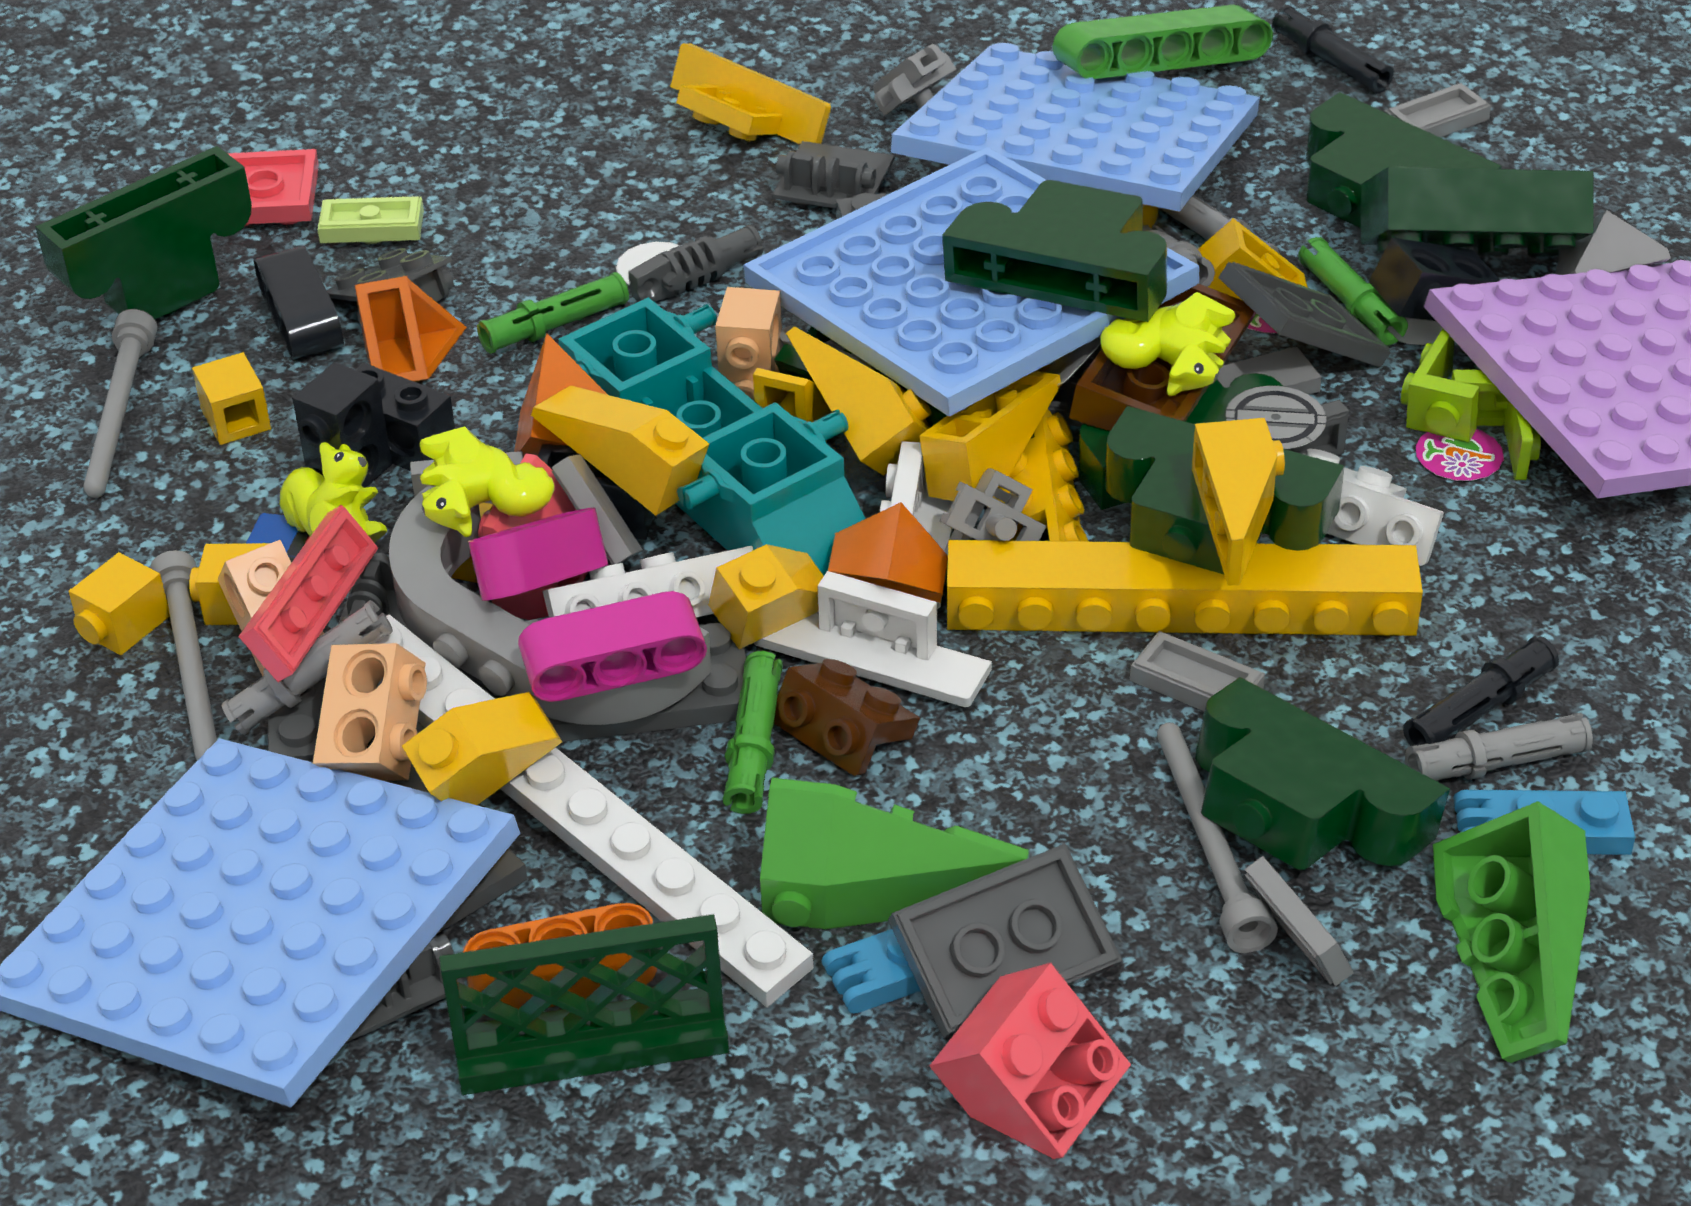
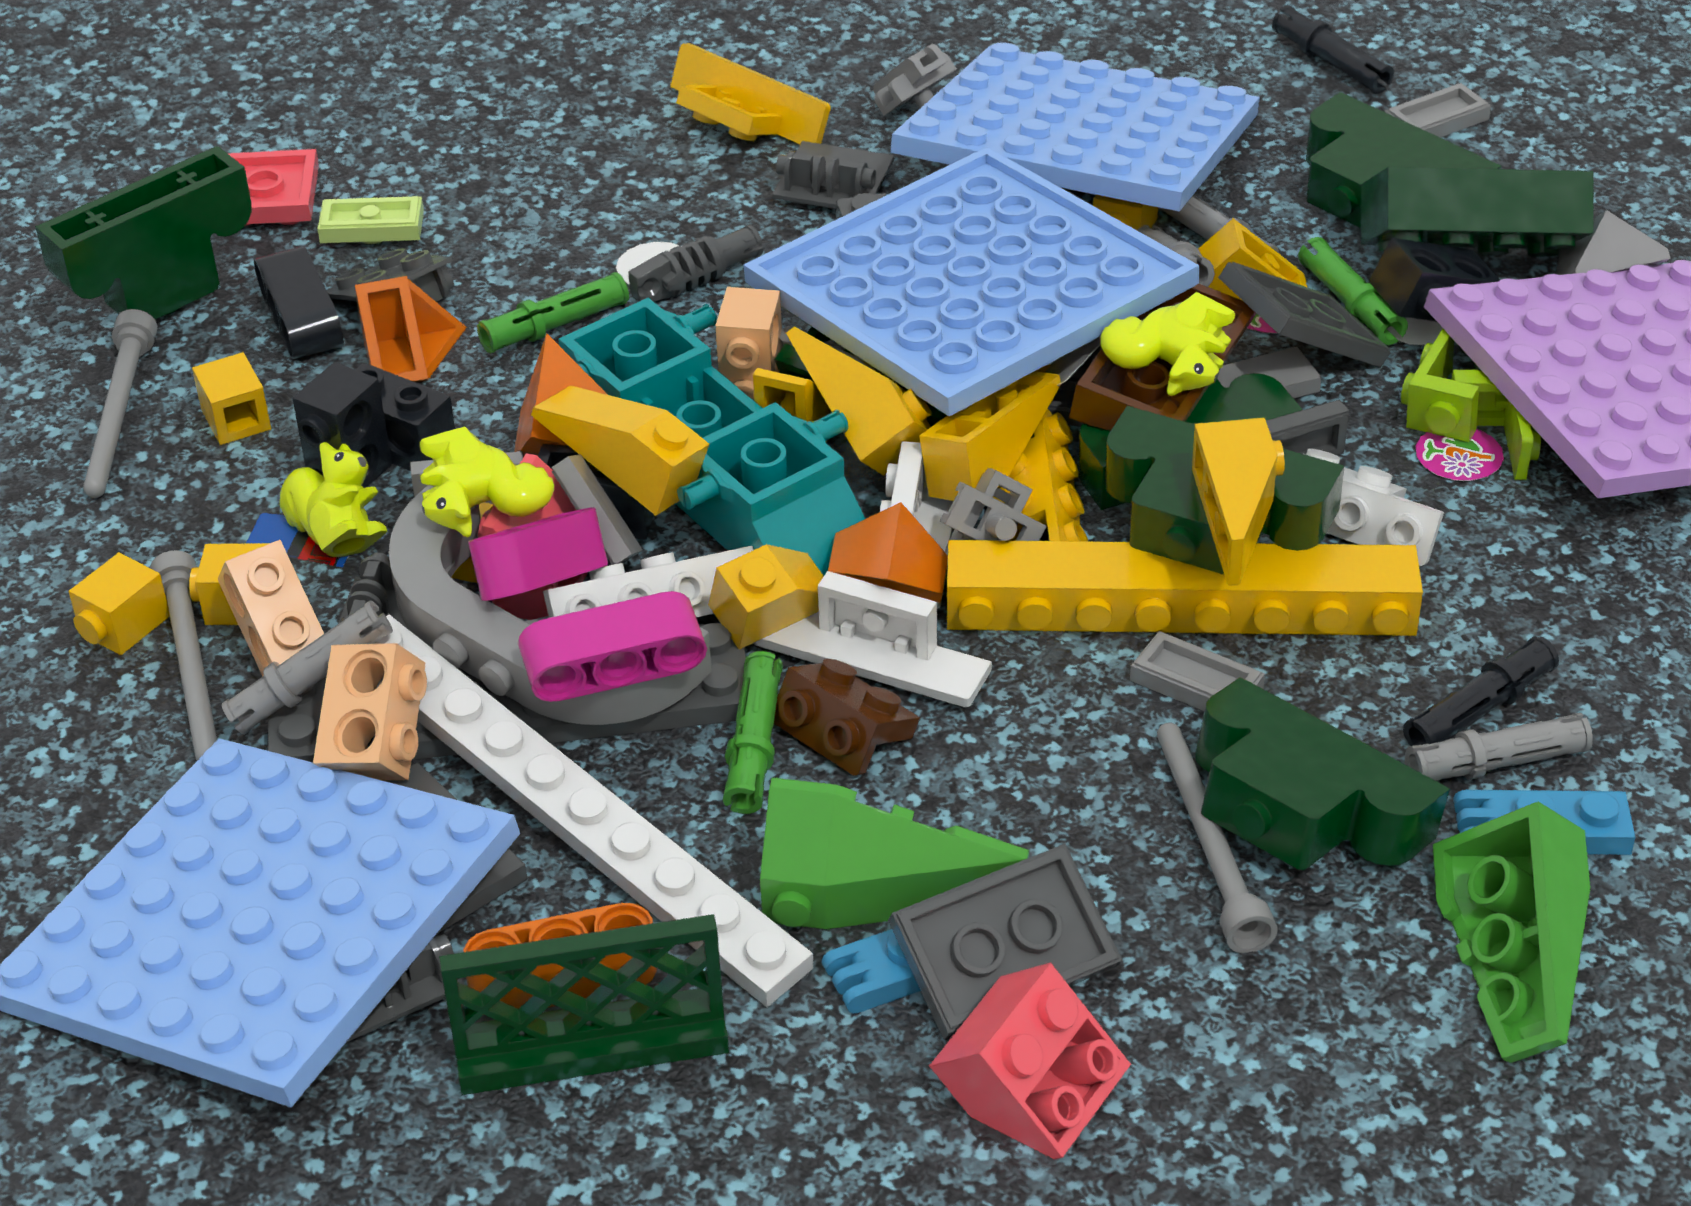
(308, 593): coral tile -> none
(481, 747): yellow slope -> none
(1063, 249): dark green brick -> none
(1162, 41): bright green beam -> none
(1289, 413): light grey sticker -> none
(1298, 922): light grey tile -> none

